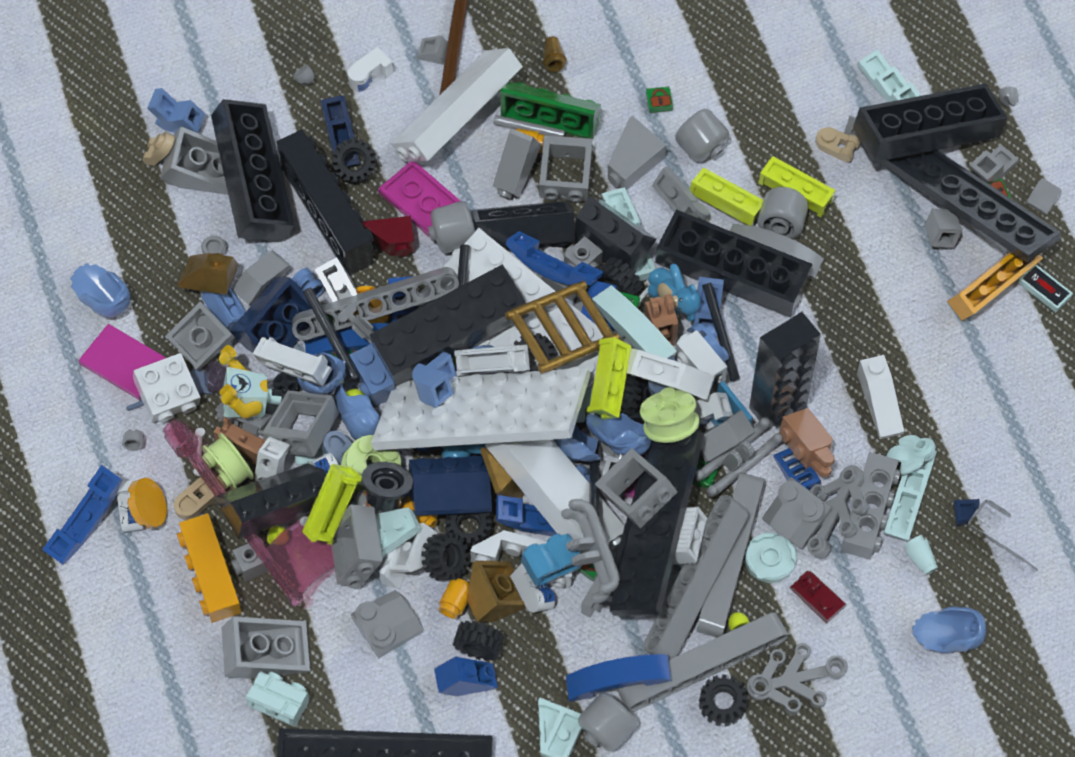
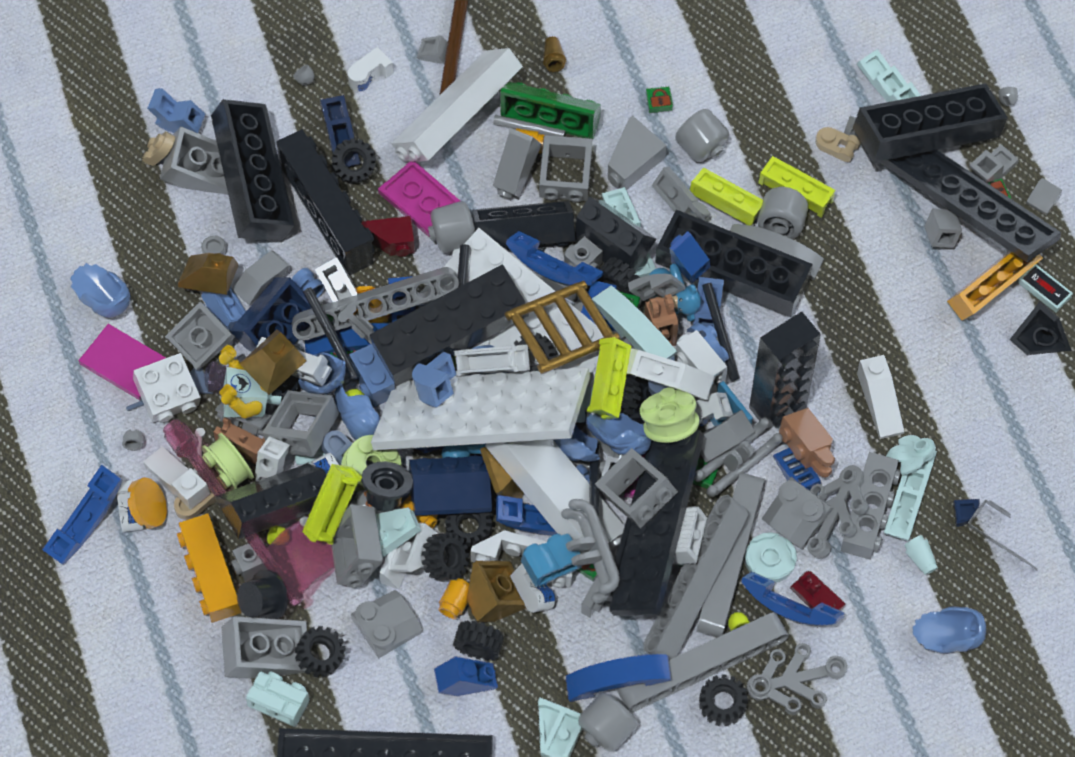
(177, 478): none -> white slope
(263, 596): none -> black piece
(273, 361): none -> pearl gold slope
(313, 664): none -> black tyre
(655, 284): none -> light grey slope
(689, 257): none -> blue slope
(762, 588): none -> blue slope
(1041, 333): none -> black slope

